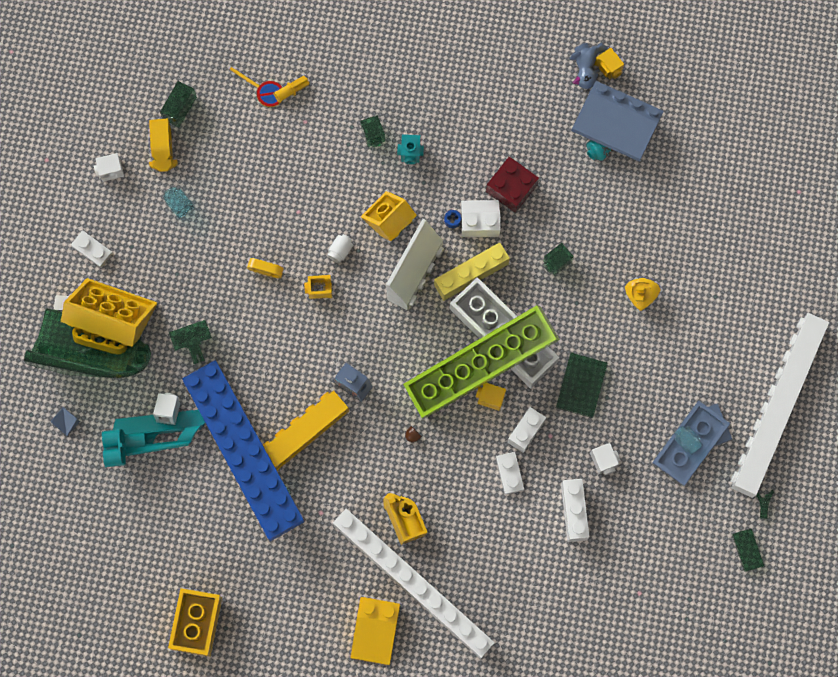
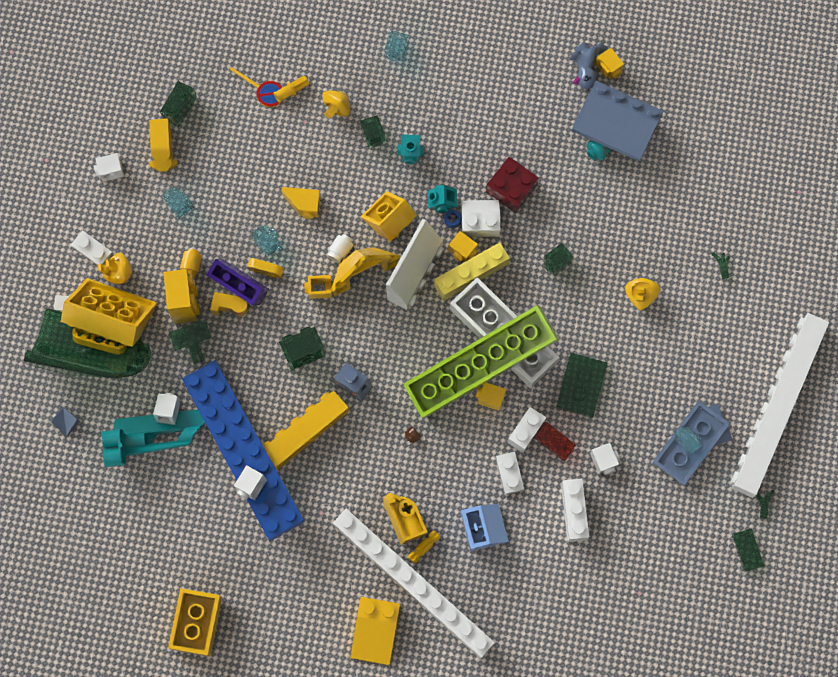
(117, 269): none -> yellow piece
(181, 295): none -> yellow brick
(191, 261): none -> yellow brick
(228, 303): none -> yellow leg
(237, 282): none -> dark purple brick
(250, 483): none -> white brick
(266, 240): none -> clear light blue brick
(302, 348): none -> clear green brick
(304, 201): none -> yellow slope
(337, 102): none -> yellow piece
(360, 261): none -> yellow wedge
(396, 46): none -> clear light blue brick
(423, 547): none -> yellow axle
(442, 198): none -> teal brick
(463, 247): none -> yellow brick
(484, 526): none -> light blue slope
(554, 441): none -> clear red plate
(723, 263): none -> clear green bar

